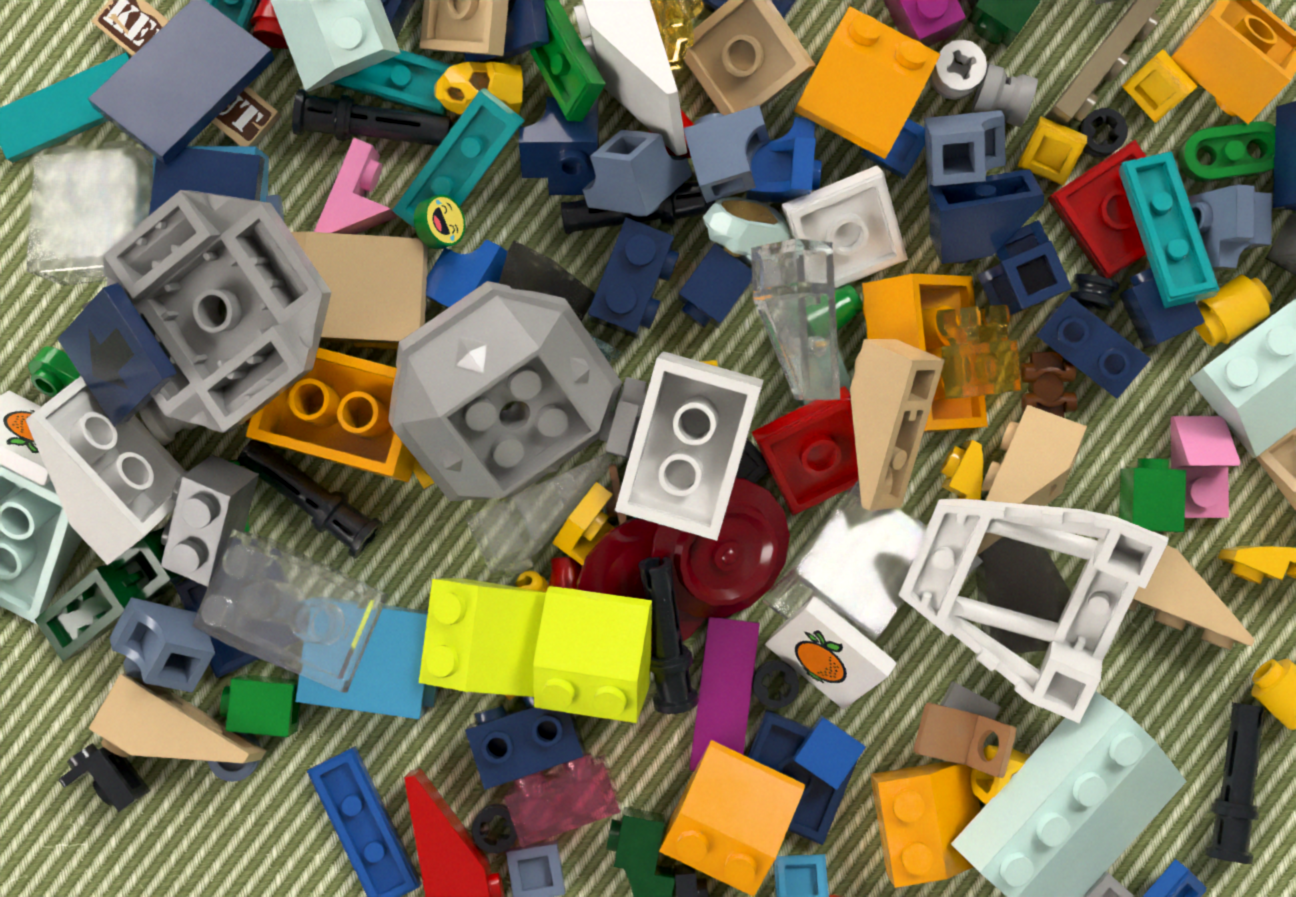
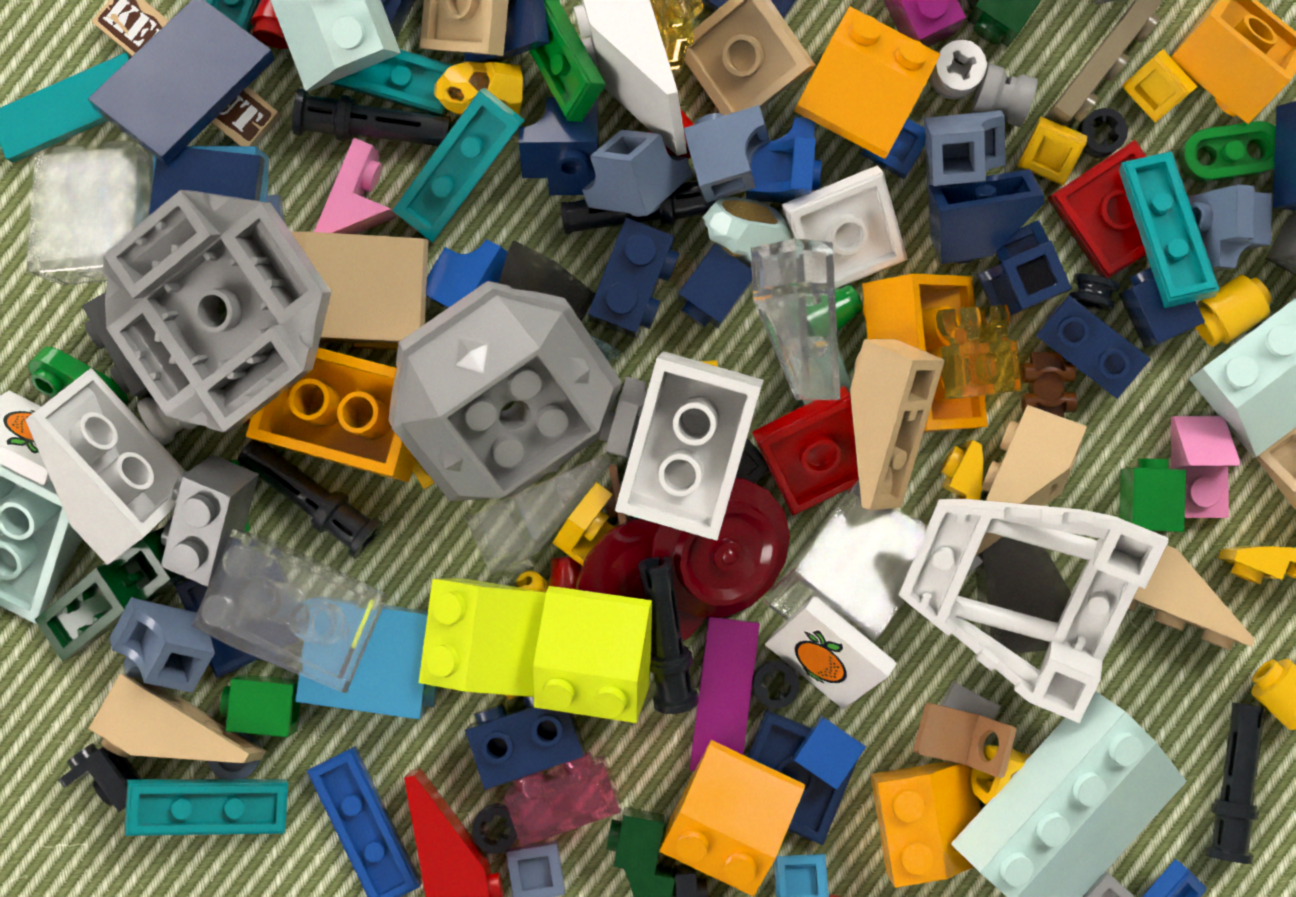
(116, 354): dark blue tile -> none
(205, 806): none -> teal tile
(439, 222): tile -> none

